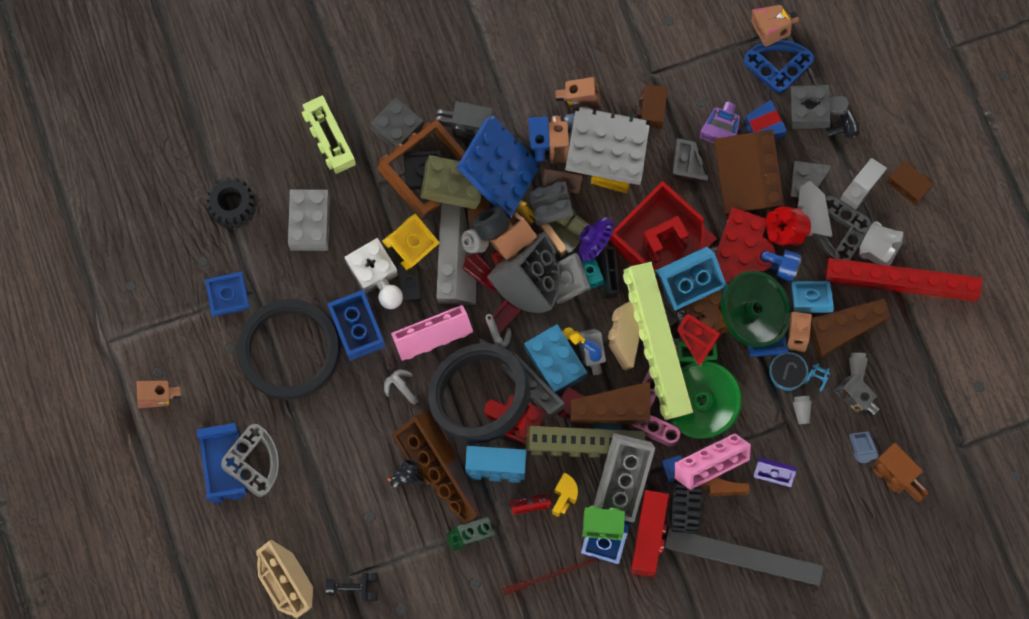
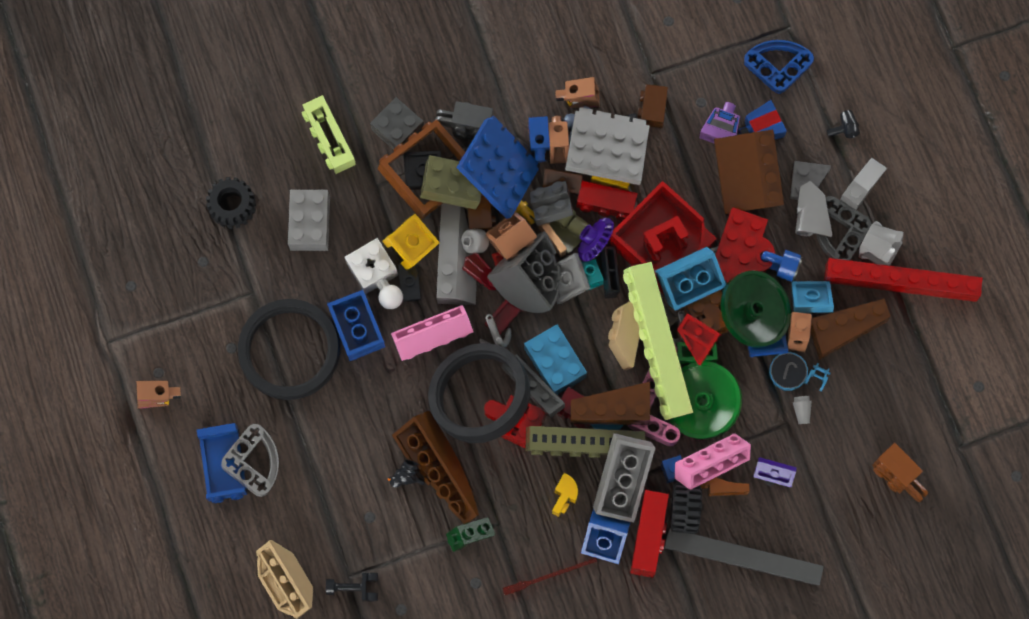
(227, 294): blue plate -> none
(400, 385): light grey piece -> none
(491, 223): black tyre -> none
(495, 463): dark azure brick -> none
(530, 503): red slope -> none
(590, 347): torso -> none
(603, 523): bright green brick -> none
(606, 200): none -> red brick
(687, 162): flat silver wing -> none
(773, 23): nougat torso -> none
(788, 226): red brick -> none
(818, 111): dark grey brick -> none
(852, 389): flat silver torso -> none
(858, 364): light grey cone -> none
(863, 447): sand blue tile -> none
(910, 182): reddish brown brick -> none

